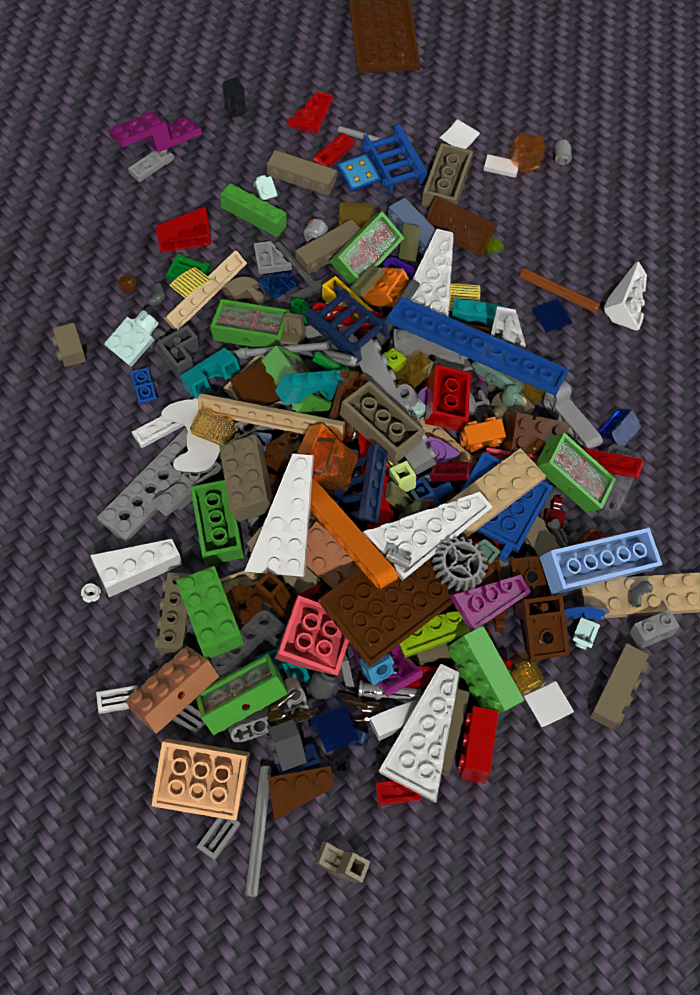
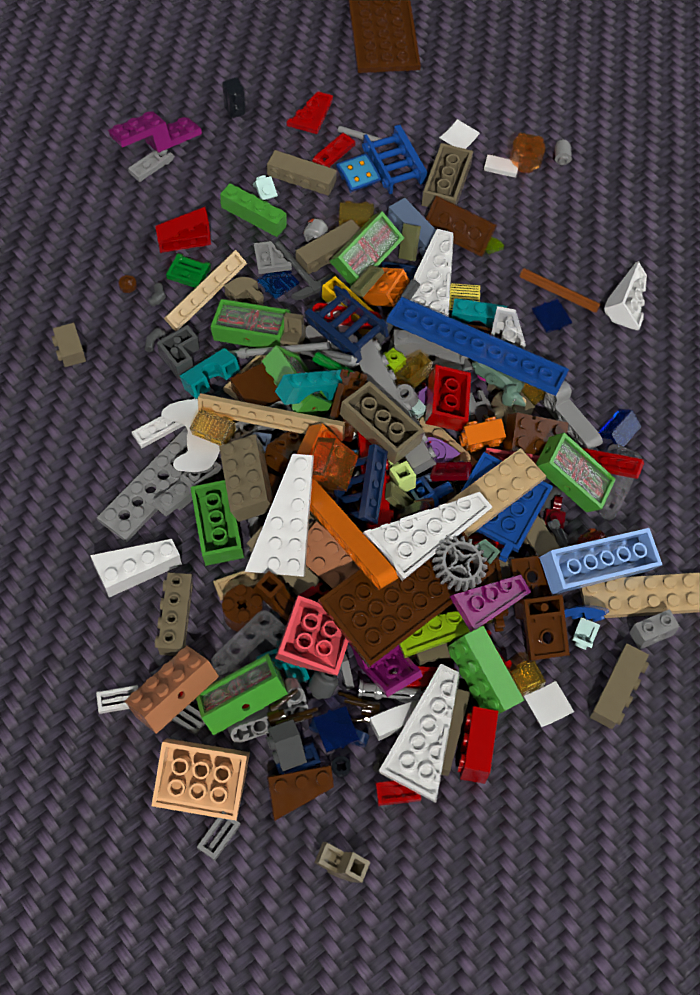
(90, 588): white plate -> none
(132, 337): light aqua plate -> none
(143, 385): blue slope -> none
(189, 282): light yellow sticker -> none
(209, 613): bright green brick -> none
(258, 832): light grey axle -> none
(299, 306): green beam -> none
(379, 671): dark azure brick -> none
(393, 262): dark purple plate -> none
(397, 558): light grey pin -> none
(639, 590): dark grey arm -> none

